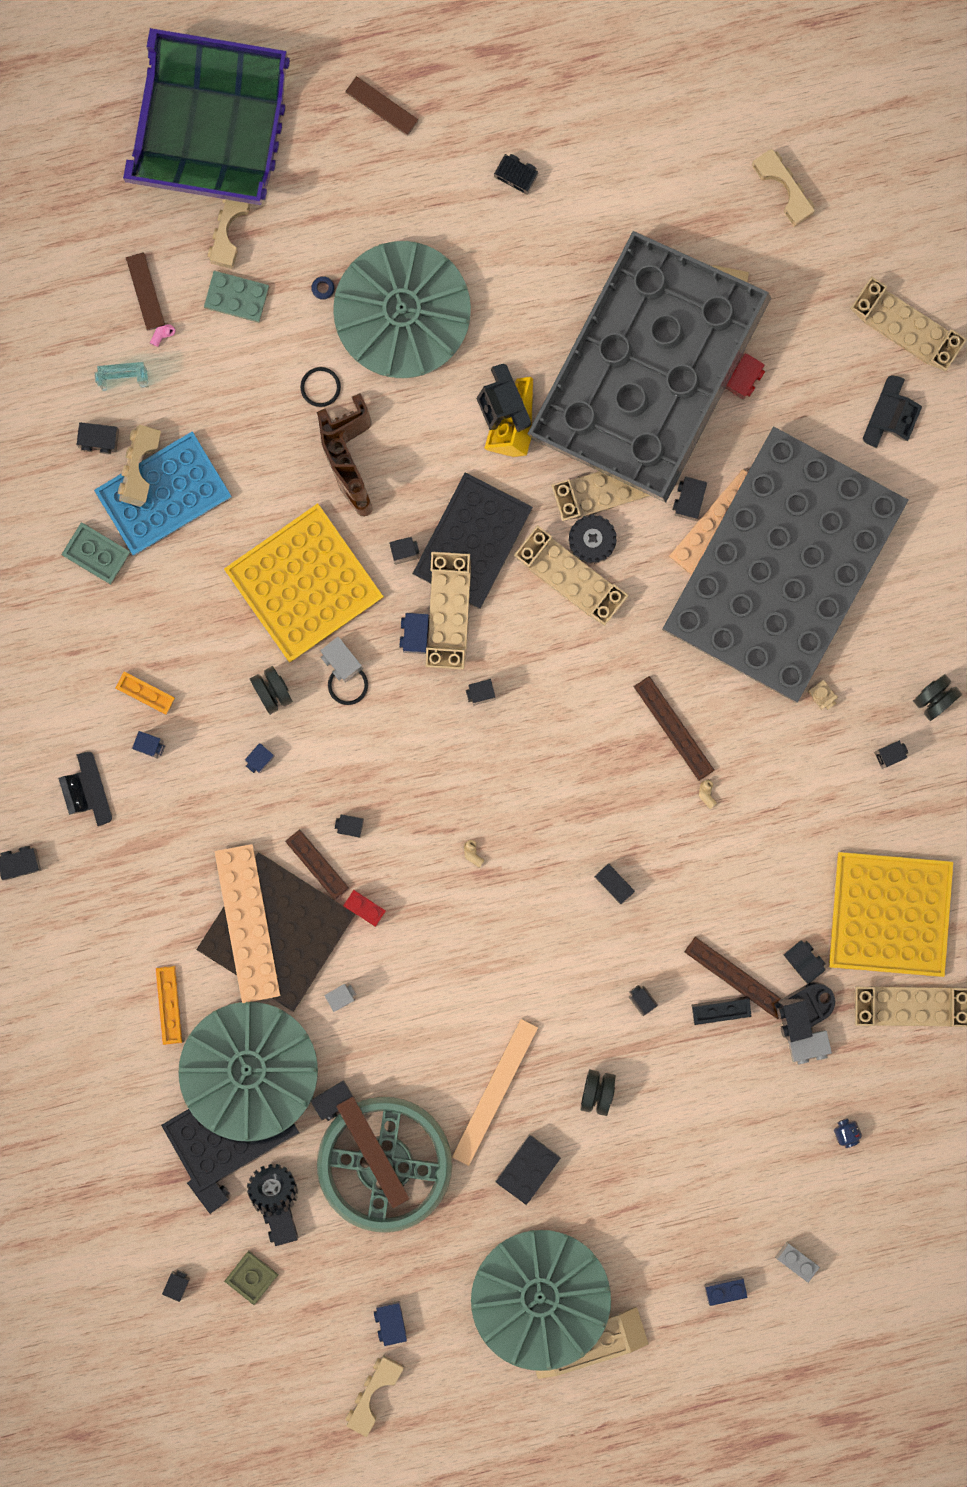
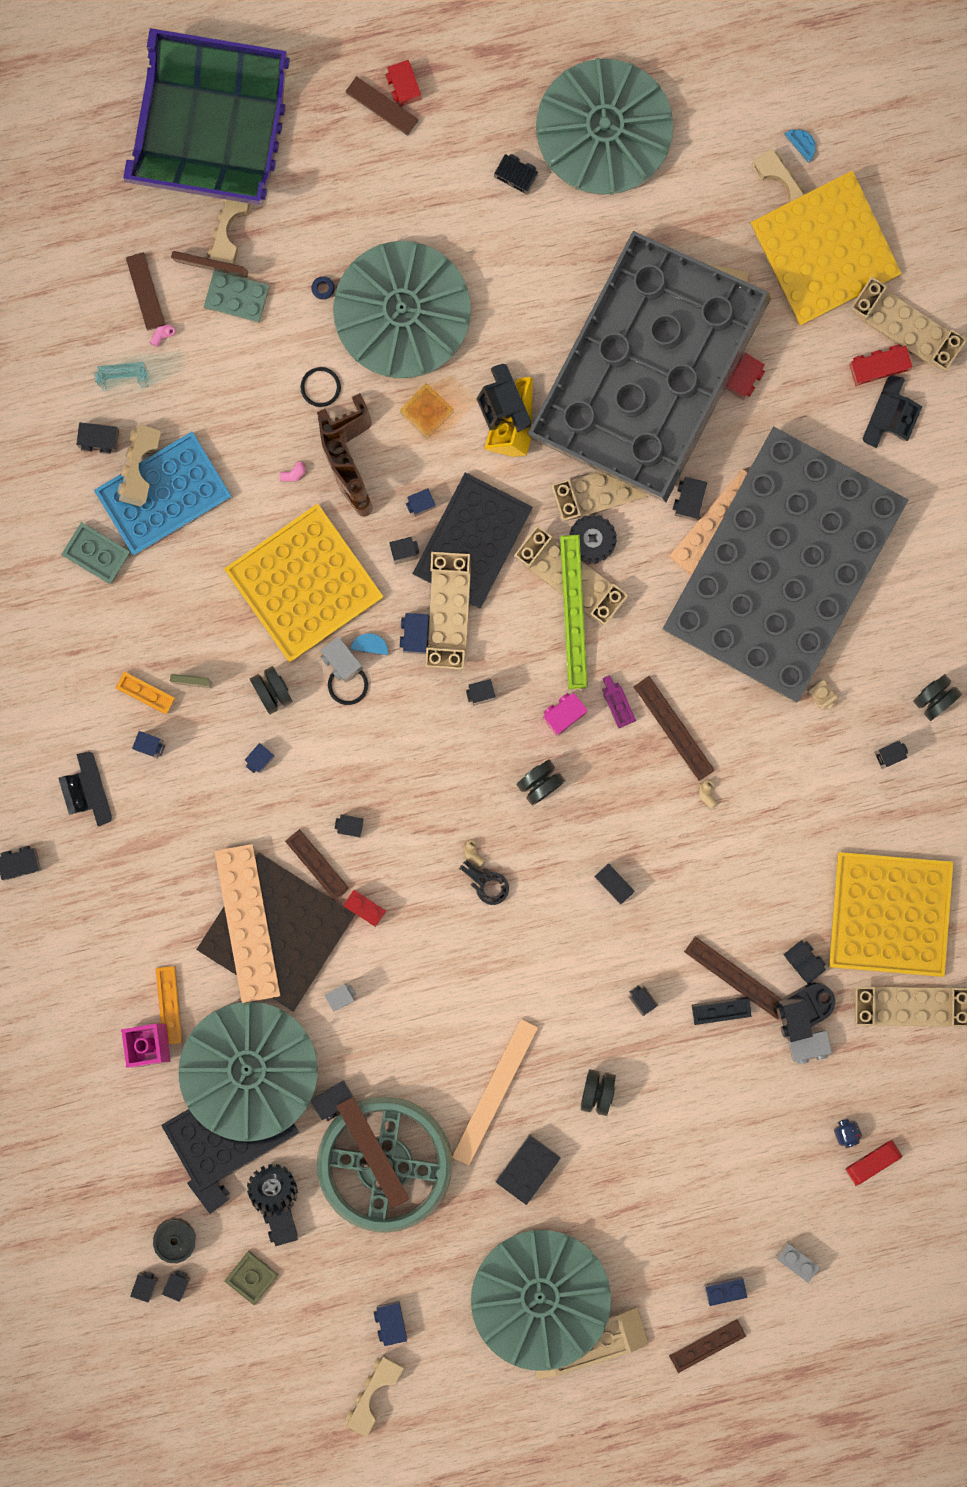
(144, 1286): none -> black brick
(146, 1045): none -> dark pink brick
(176, 1229): none -> pearl dark grey wheel
(190, 681): none -> olive tile
(209, 264): none -> reddish brown tile
(296, 473): none -> bright pink arm
(370, 643): none -> dark azure tile
(403, 82): none -> red brick
(420, 502): none -> dark blue brick
(426, 410): none -> clear yellow brick
(475, 874): none -> black pin
(540, 781): none -> pearl dark grey wheel
(564, 714): none -> dark pink brick
(573, 611): none -> lime tile
(604, 126): none -> sand green piece
(617, 703): none -> magenta hinge
(707, 1345): none -> reddish brown tile
(802, 142): none -> dark azure tile
(825, 247): none -> yellow plate
(873, 1162): none -> red beam
(880, 364): none -> red brick

